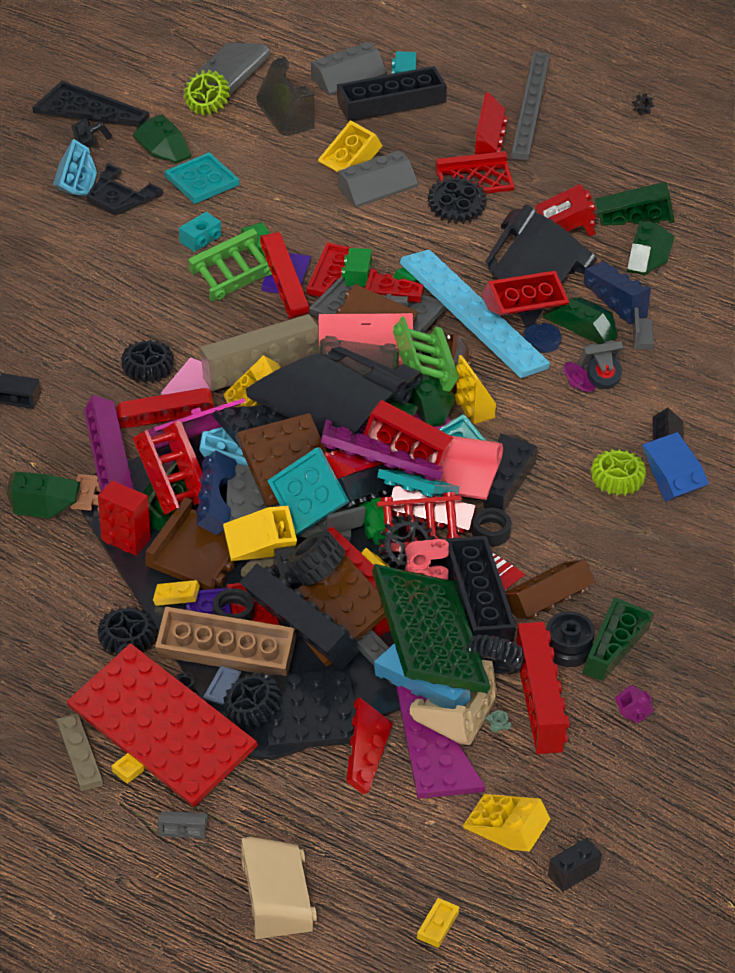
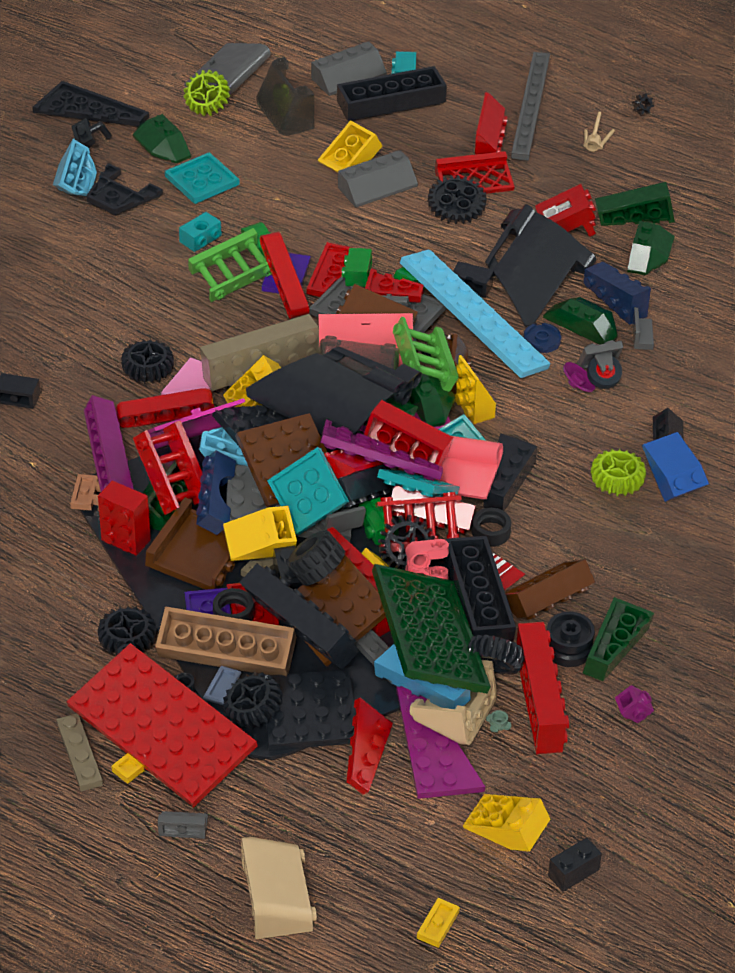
(40, 494): dark green wedge -> none
(176, 593): yellow plate -> none
(476, 277): none -> black brick
(524, 293): red slope -> none
(593, 141): none -> tan plant

